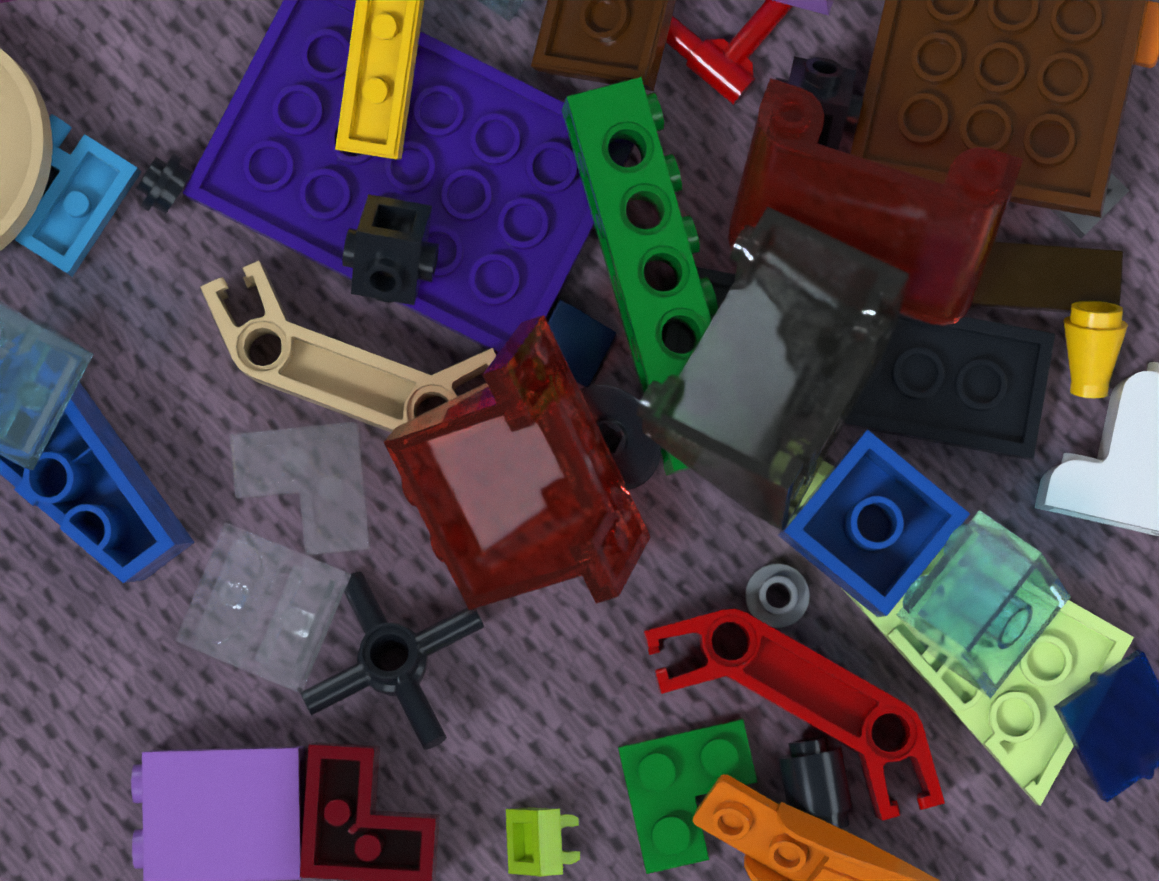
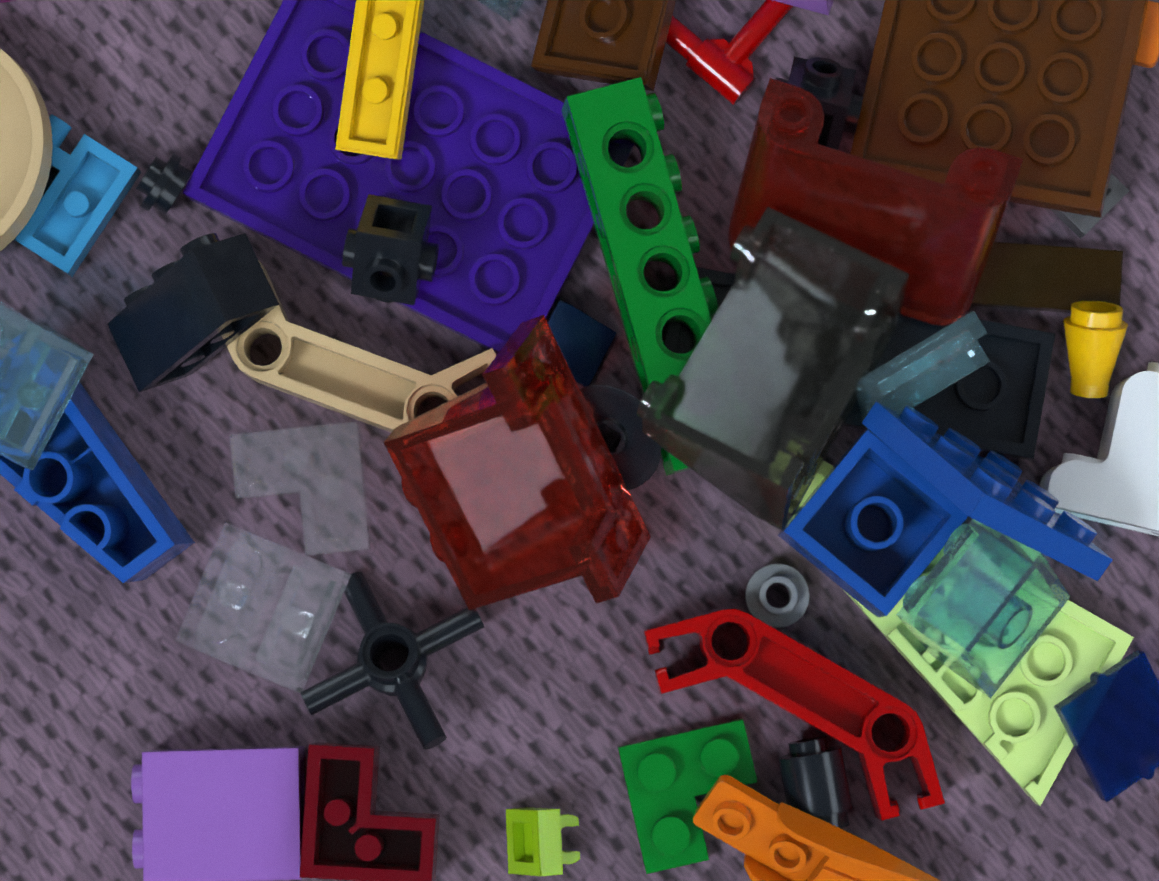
(192, 310): none -> black brick
(925, 367): none -> clear light blue slope
(988, 488): none -> blue plate

